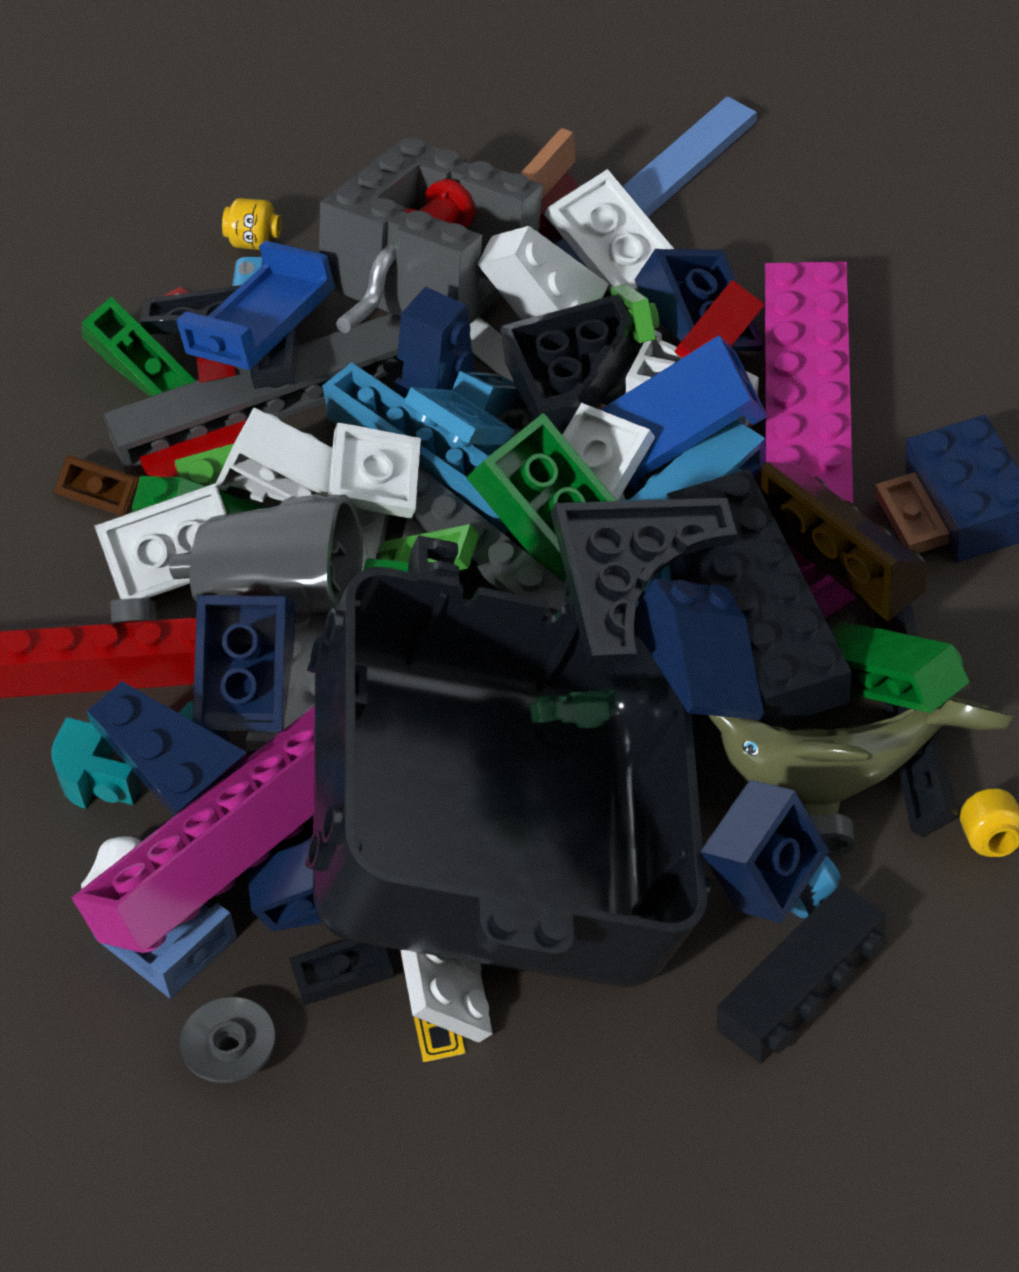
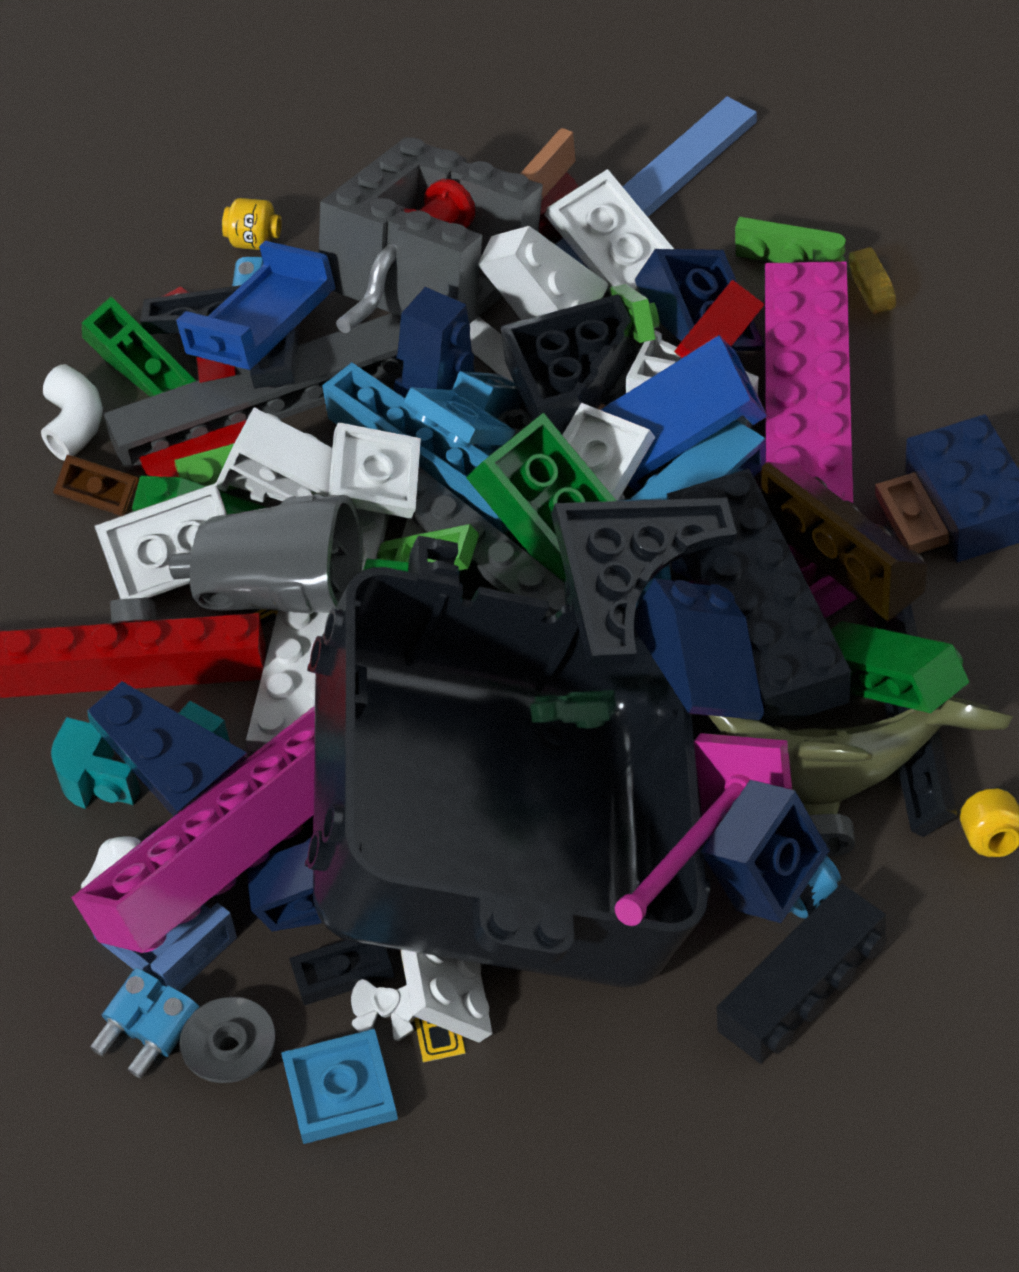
(79, 413): none -> white cylinder
(145, 1012): none -> dark azure piece
(243, 662): dark blue slope -> none
(339, 1086): none -> dark azure plate
(370, 1001): none -> white piece
(722, 772): none -> dark pink tile
(786, 242): none -> bright green plate
(872, 280): none -> clear yellow beam

